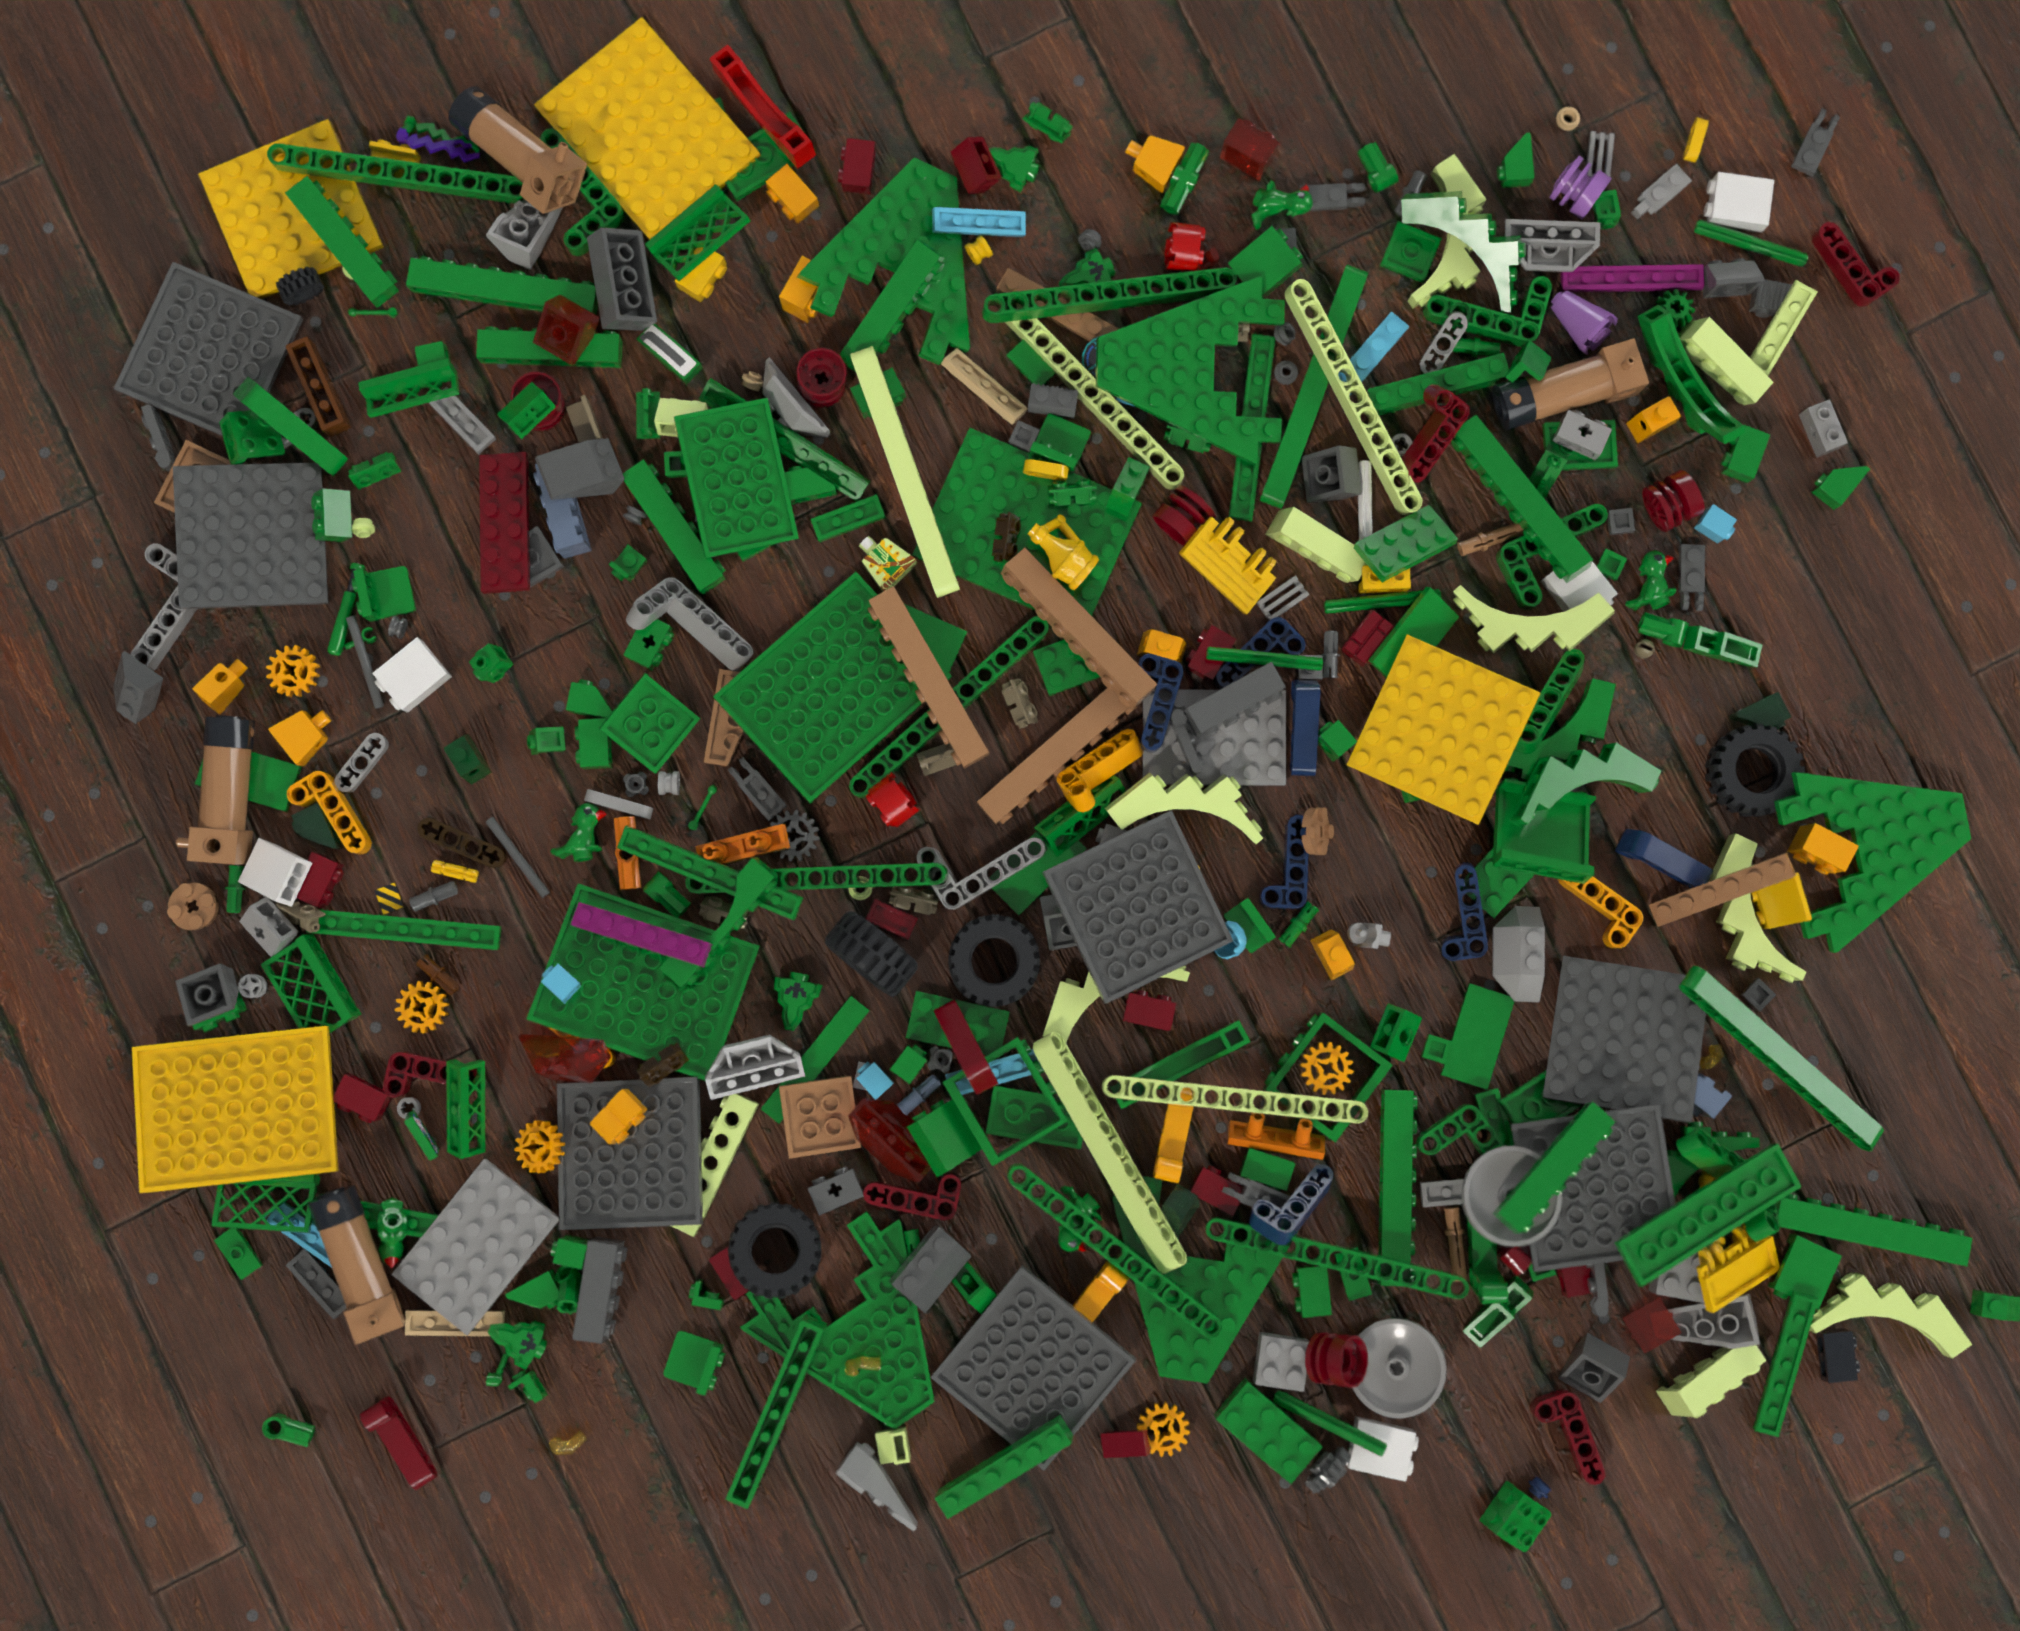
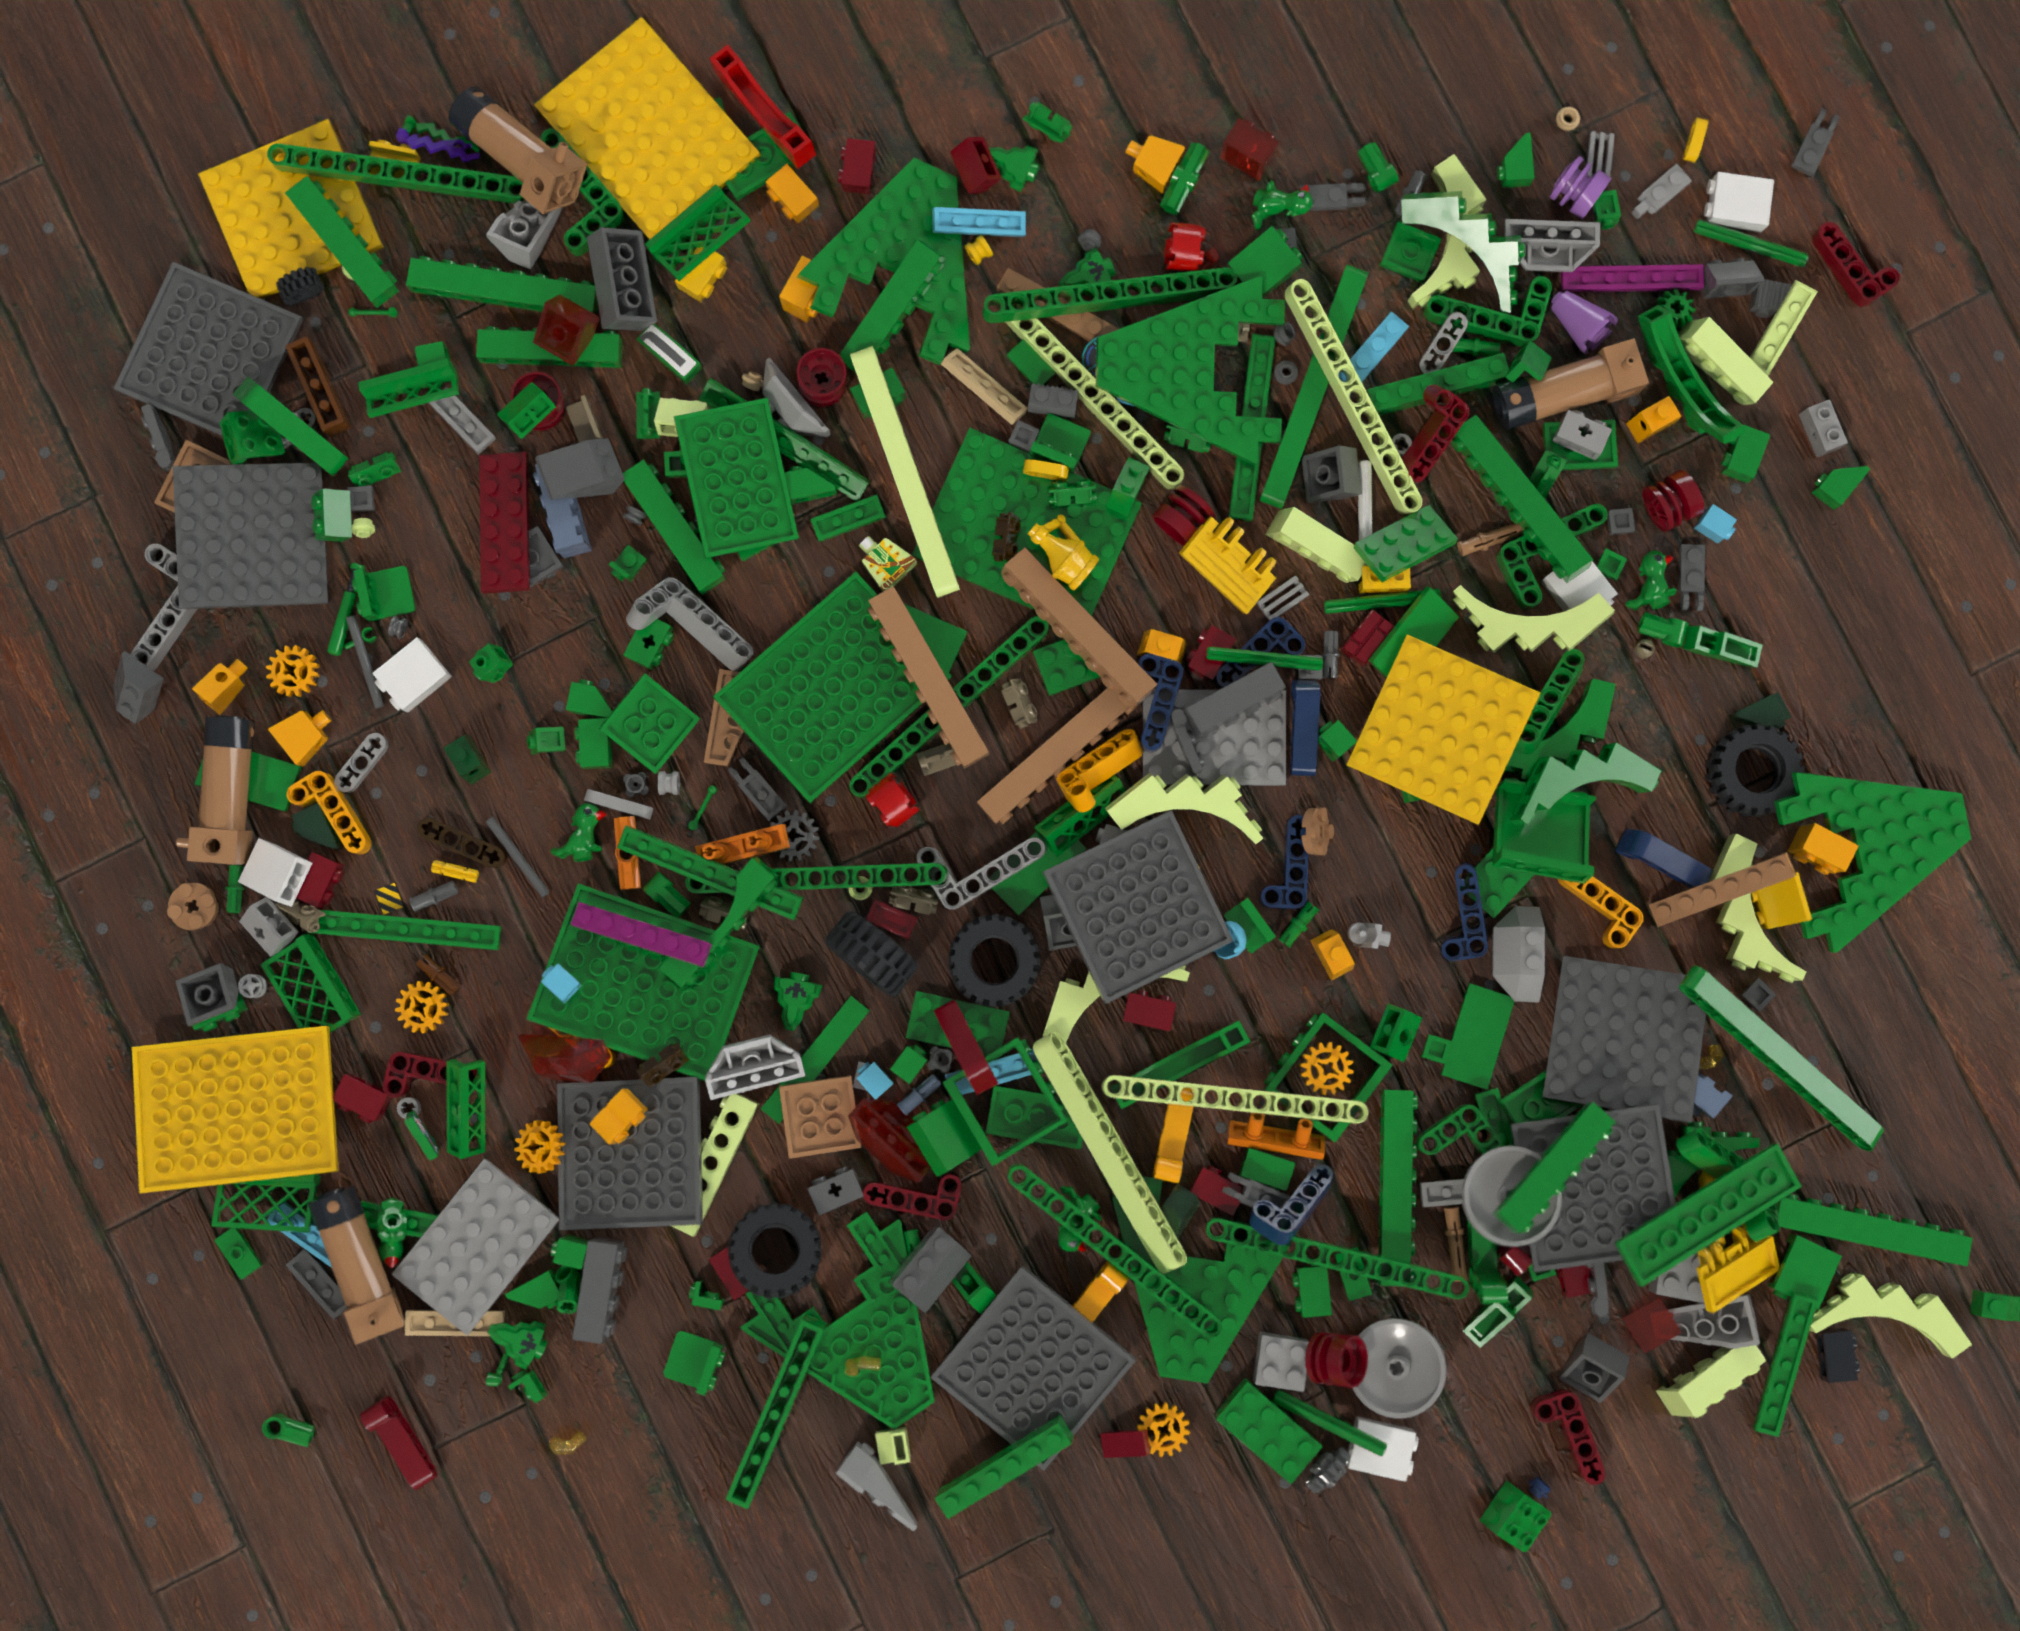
(362, 498): none -> dark grey plate

